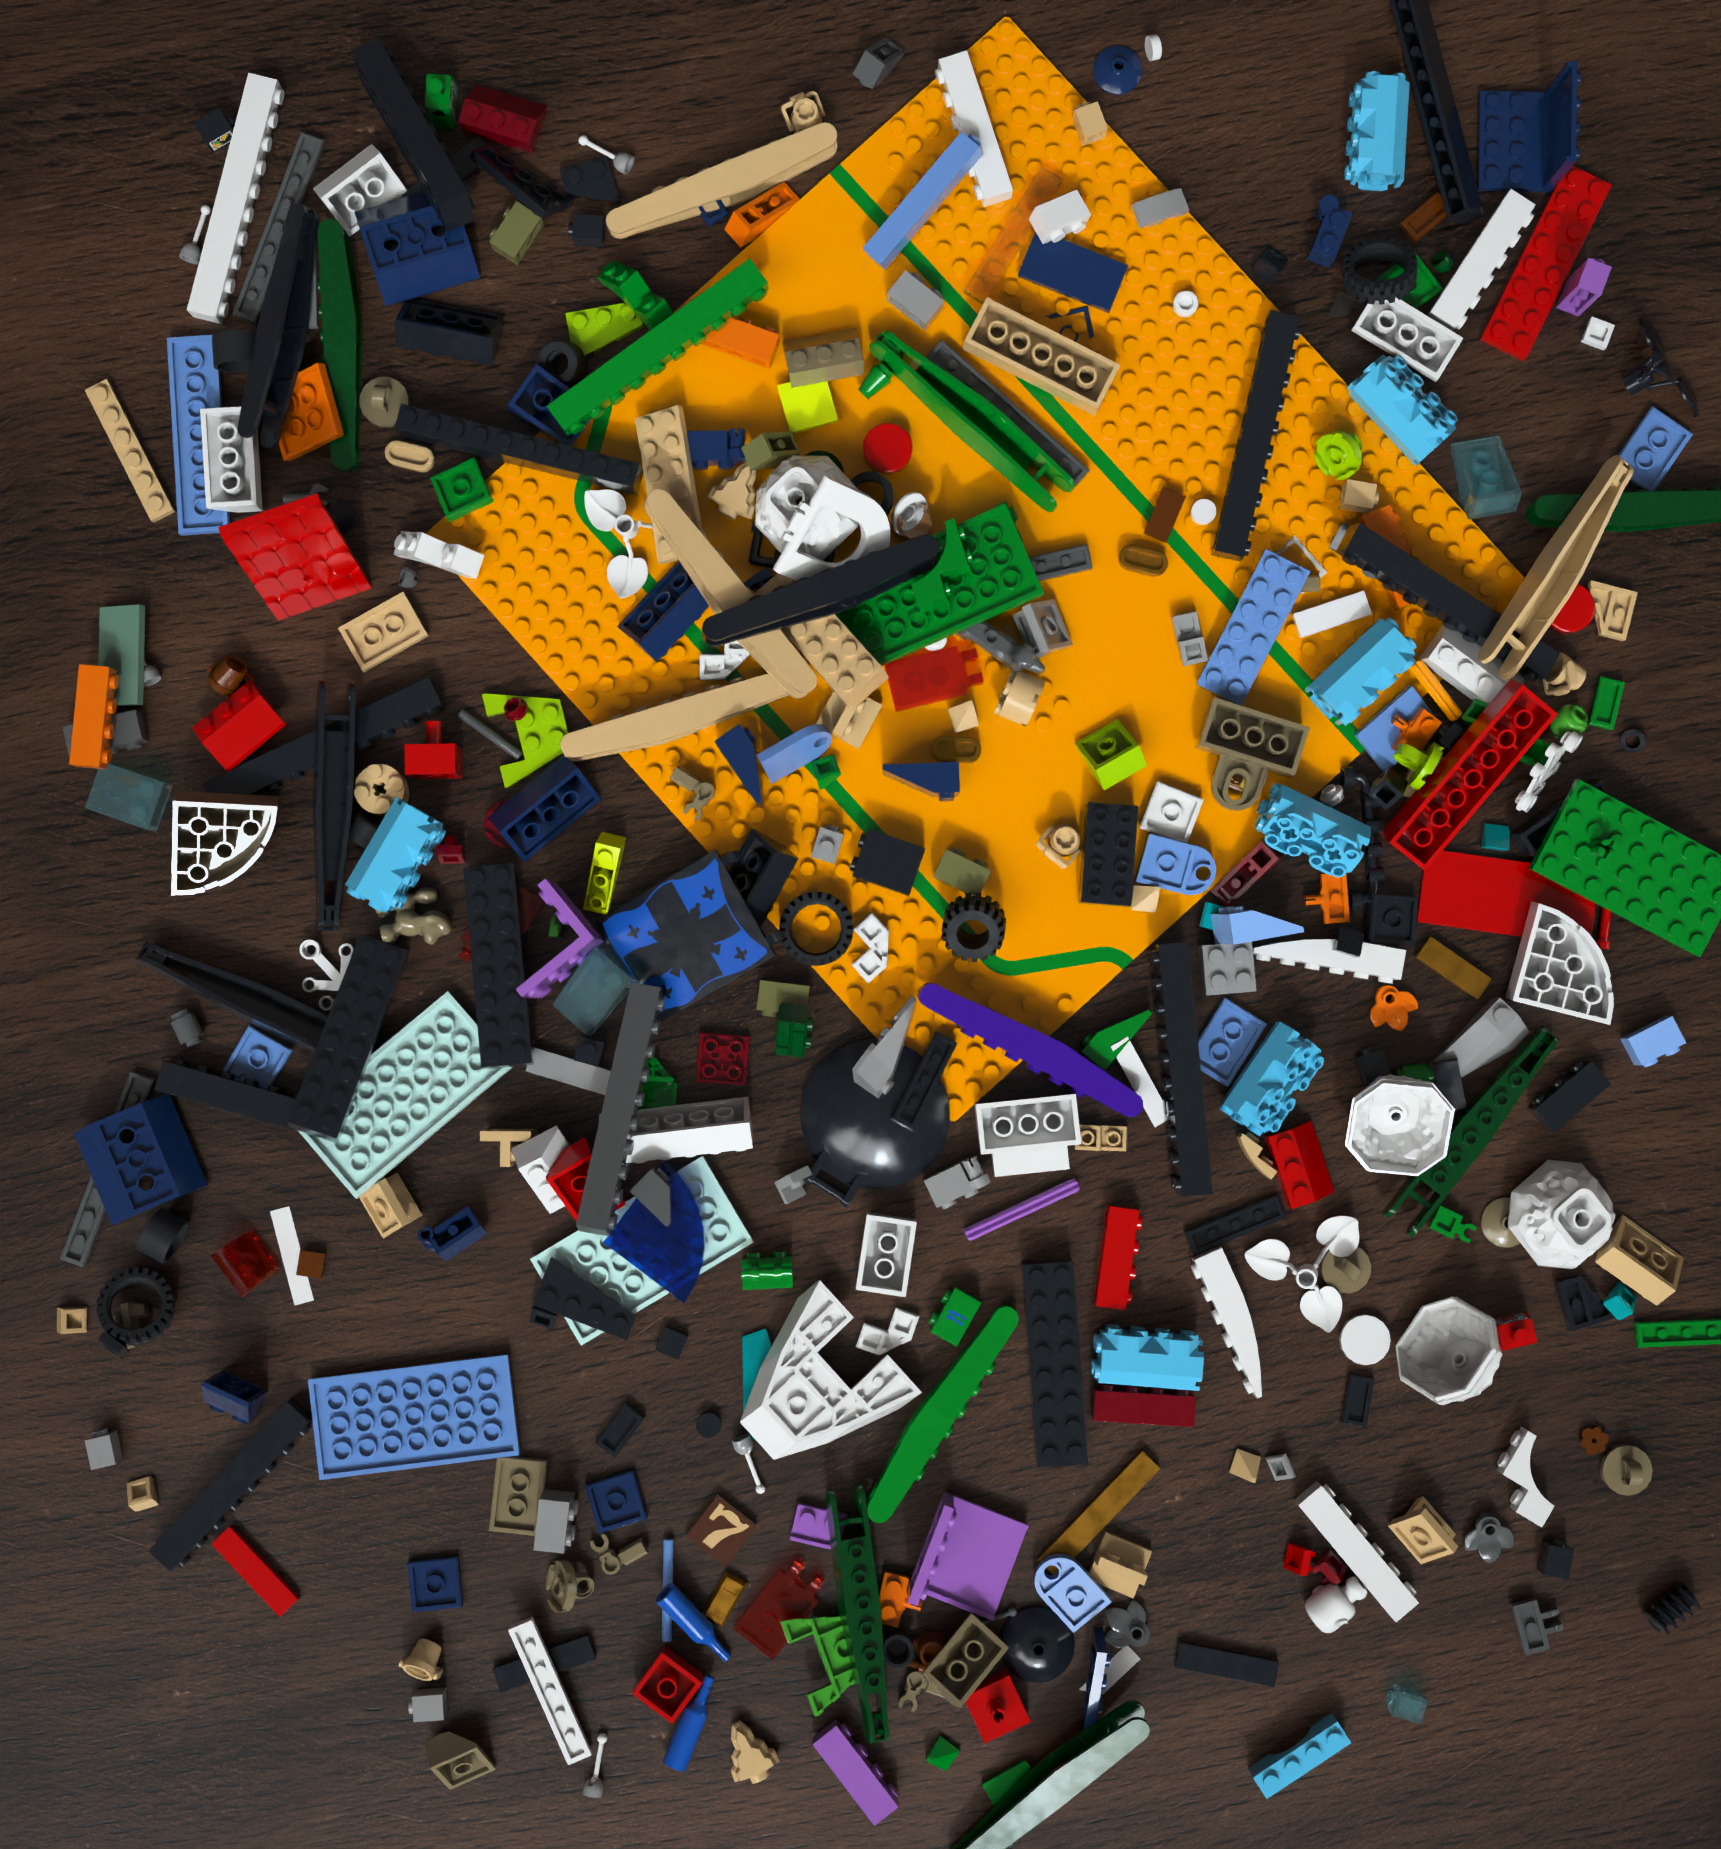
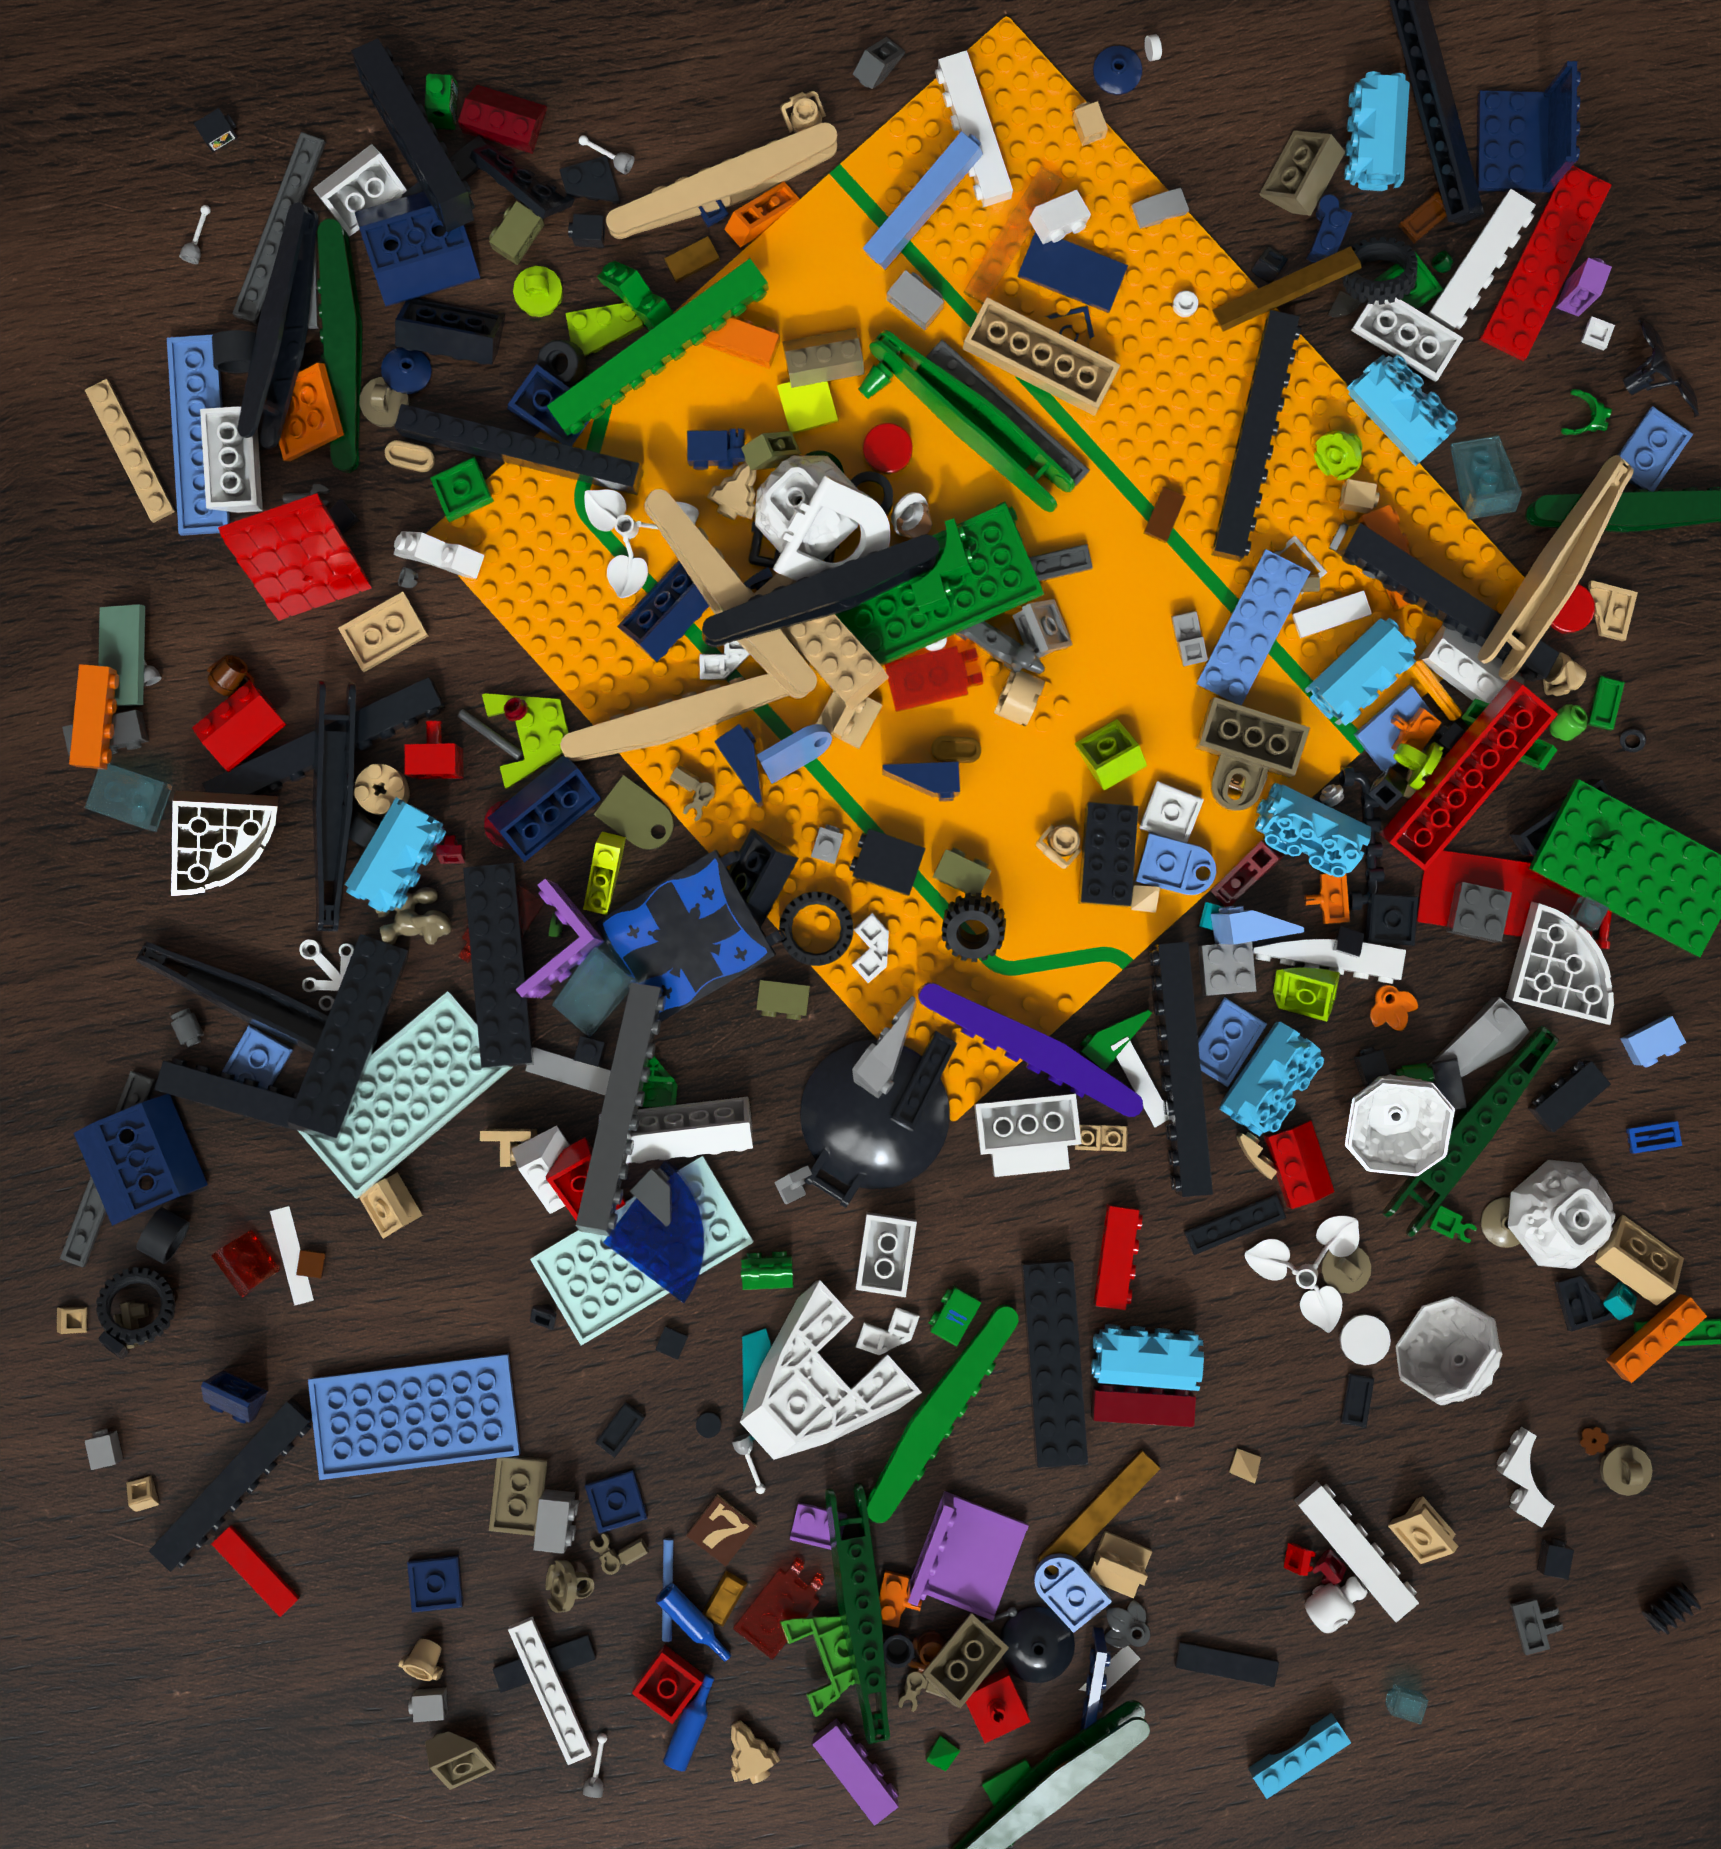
(235, 198): white brick -> none
(402, 379): none -> dark blue dish
(453, 1234): dark blue hinge -> none
(538, 291): none -> lime tile
(578, 1300): black wing -> none
(635, 814): none -> olive tile
(668, 467): tan plate -> none
(692, 259): none -> pearl gold tile
(723, 1059): dark red tile -> none
(792, 1030): dark green brick -> none
(825, 770): green slope -> none
(956, 1181): light grey hinge -> none
(963, 716): tan slope -> none
(1021, 1209): medium lavender axle -> none
(1143, 560): pearl gold tile -> none
(1203, 512): white tile -> none
(1230, 1312): white slope -> none
(1281, 1467): light grey slope -> none
(1287, 288): none -> pearl gold tile
(1303, 172): none -> dark tan slope
(1306, 991): none -> lime slope
(1453, 967): pearl gold tile -> none
(1478, 912): none -> dark grey brick
(1488, 1541): dark grey plate -> none
(1495, 837): teal slope -> none
(1515, 1331): red torso -> none
(1540, 773): white plant -> none
(1588, 913): none -> clear light blue brick
(1598, 414): none -> green helmet
(1632, 1139): none -> blue tile
(1656, 1338): none -> orange brick

